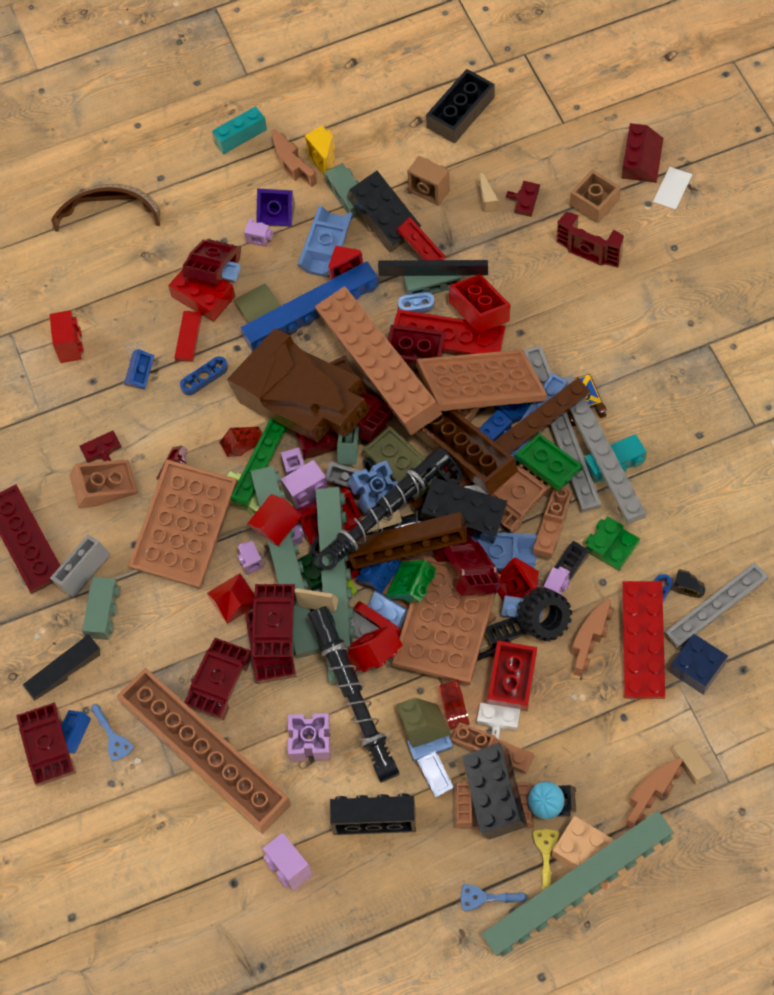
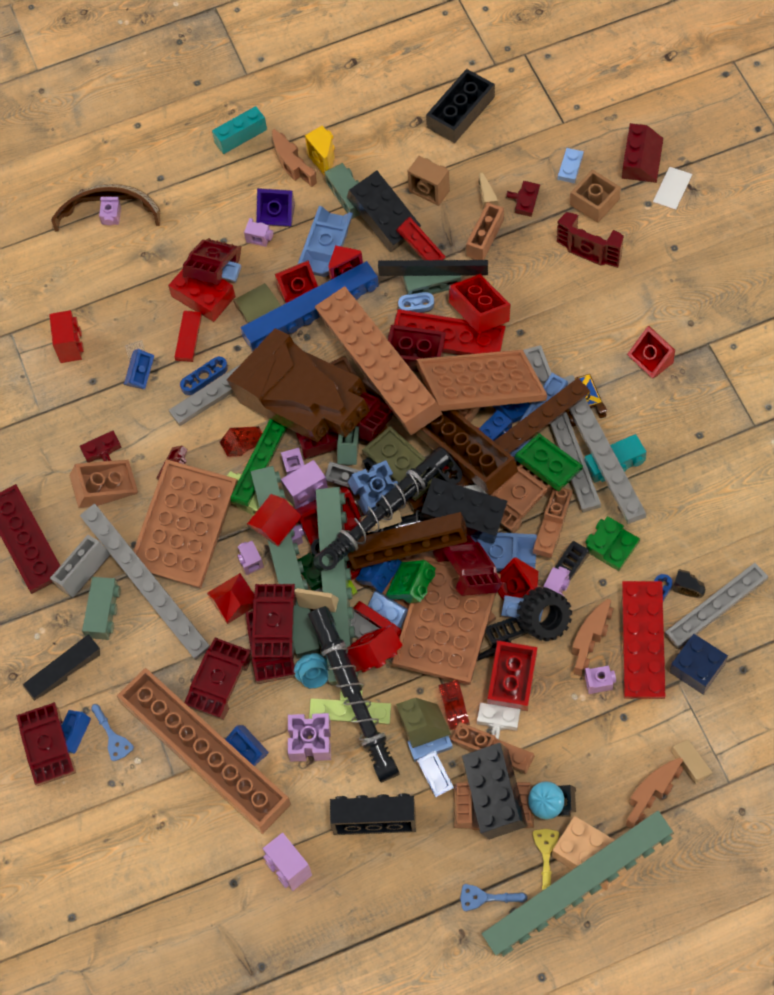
(110, 210): none -> lavender brick
(145, 581): none -> light grey plate
(202, 399): none -> light grey plate
(247, 744): none -> blue slope
(295, 281): none -> red slope
(311, 670): none -> medium azure piece
(341, 712): none -> yellowish green plate
(485, 231): none -> nougat brick
(570, 165): none -> light blue plate
(597, 685): none -> lavender brick
(652, 353): none -> red slope

